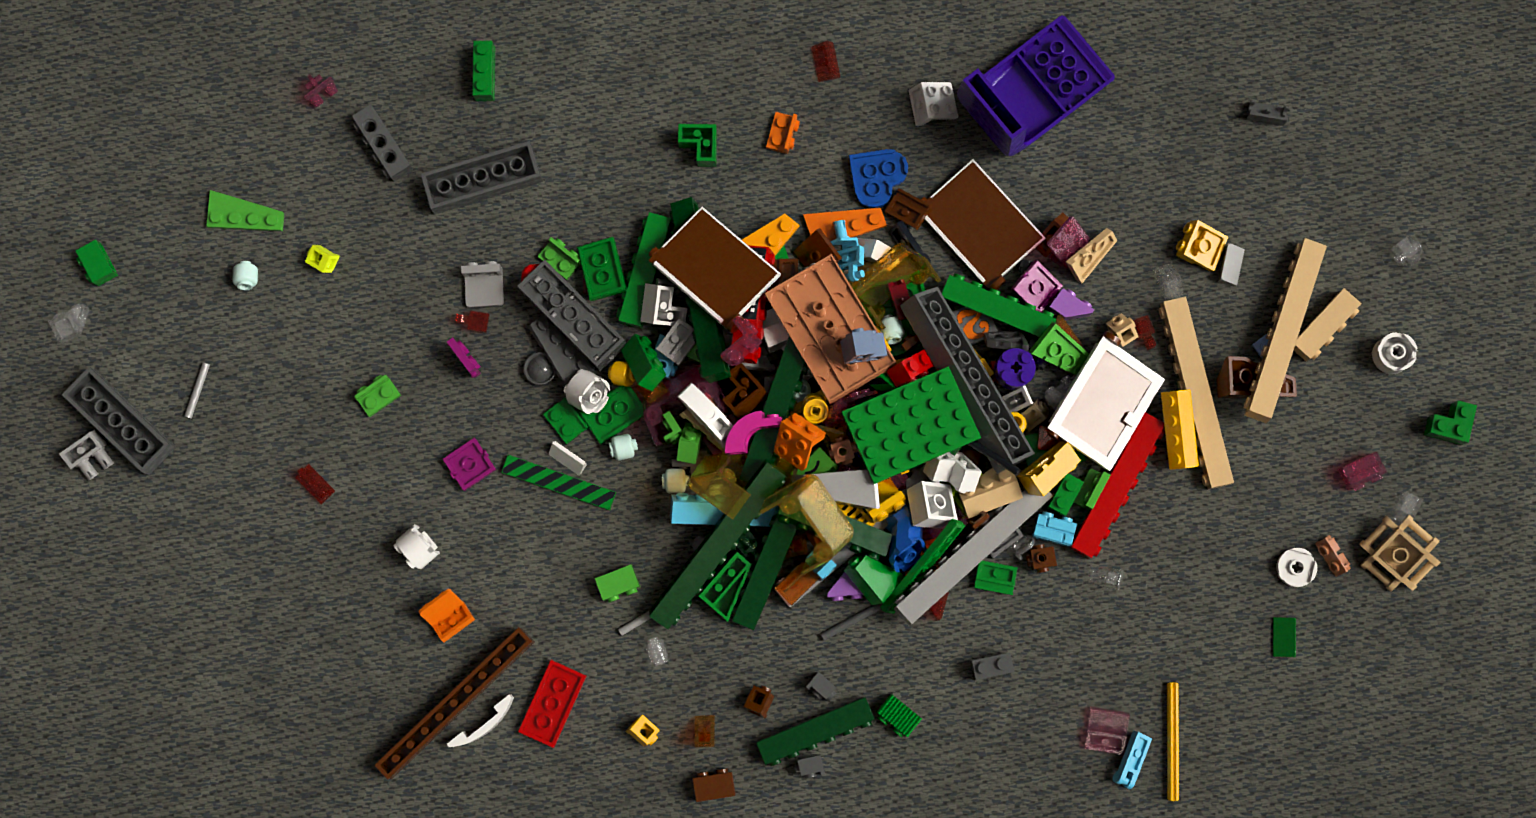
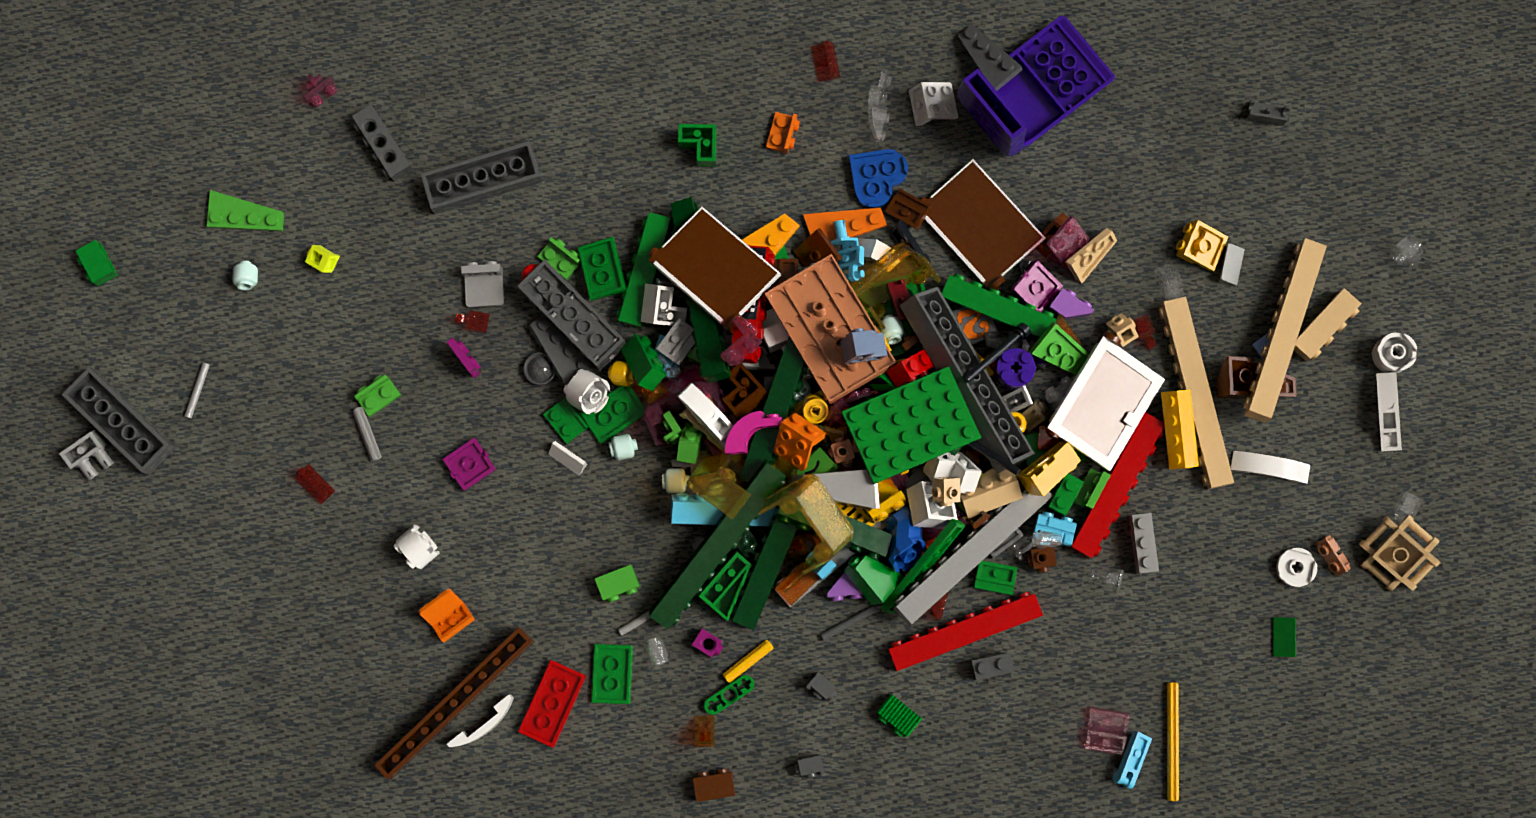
(69, 324): clear slope -> none
(367, 434): none -> light grey axle
(483, 70): green brick -> none
(559, 482): tile -> none
(612, 674): none -> green tile
(643, 723): yellow brick -> none
(671, 372): none -> clear hand
(699, 643): none -> magenta brick
(714, 698): none -> green beam
(748, 661): none -> yellow axle
(752, 702): reddish brown brick -> none
(814, 731): dark green brick -> none
(876, 112): none -> clear slope
(946, 490): none -> tan brick
(965, 632): none -> red brick
(988, 57): none -> dark grey wing
(1020, 332): none -> black piece
(1044, 539): none -> clear cone
(1143, 543): none -> light grey brick
(1270, 466): none -> white slope
(1361, 471): clear pink brick -> none
(1388, 411): none -> white slope
(1455, 427): green brick -> none

